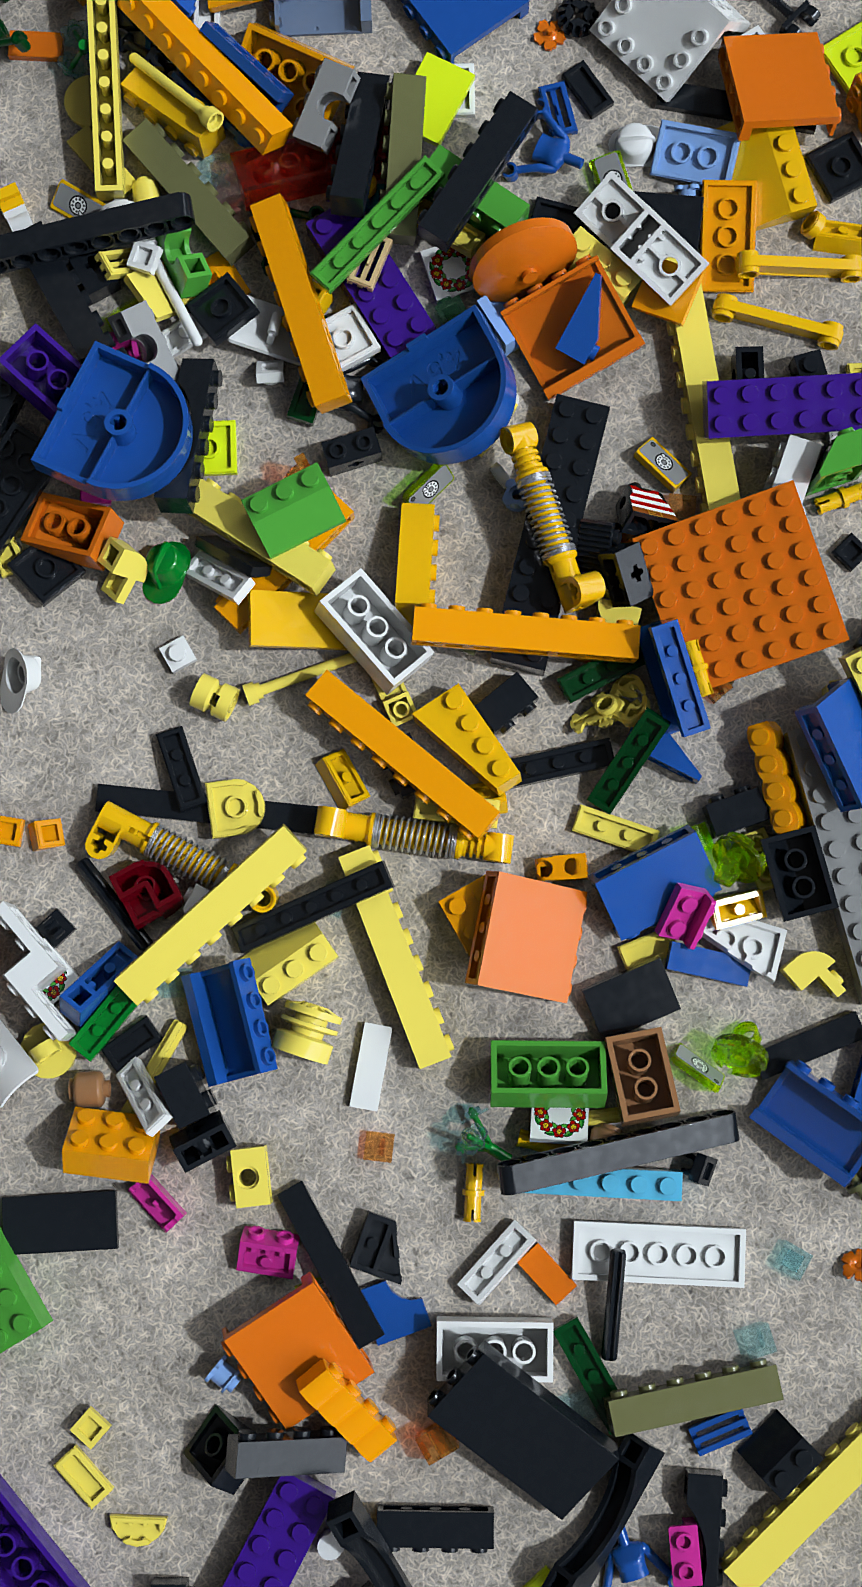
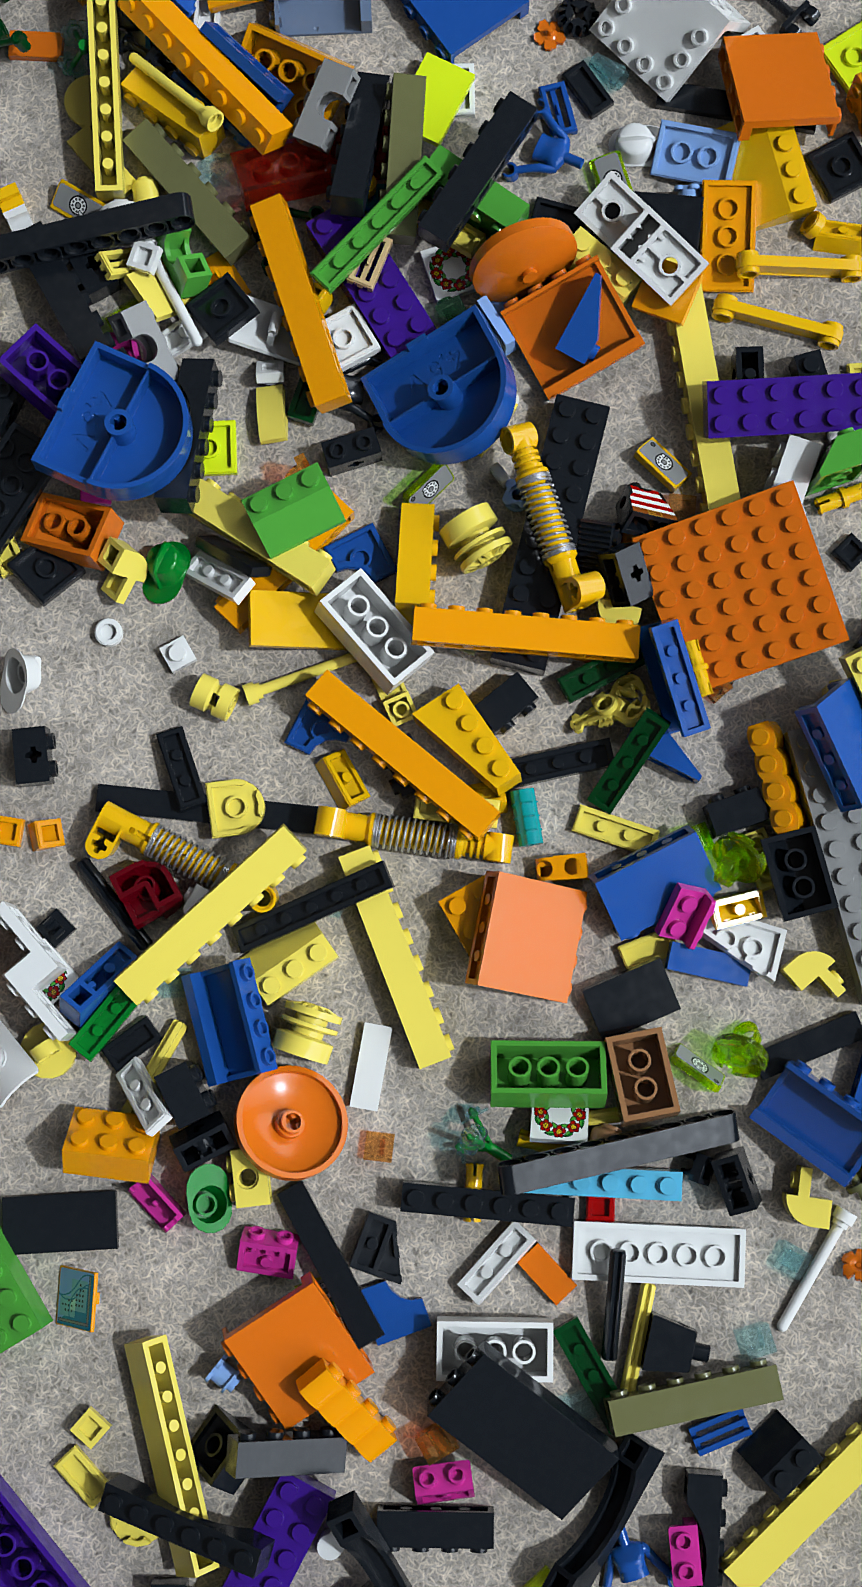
(27, 771): none -> black brick
(77, 1298): none -> piece
(89, 1089): medium nougat head -> none
(108, 632): none -> white tile
(167, 1440): none -> light yellow brick
(208, 1198): none -> green piece
(222, 1543): none -> black arch
(271, 414): none -> light yellow slope
(291, 1123): none -> orange dish
(311, 731): none -> blue tile
(362, 550): none -> blue tile
(443, 1482): none -> dark pink bracket
(473, 534): none -> light yellow wheel
(486, 1204): none -> black arch
(526, 817): none -> teal axle
(600, 1209): none -> red tile
(609, 71): none -> clear light blue cone
(638, 1336): none -> light yellow axle
(671, 1346): none -> black torso
(736, 1181): none -> black brick
(801, 1206): none -> light yellow brick
(841, 1220): none -> white piece

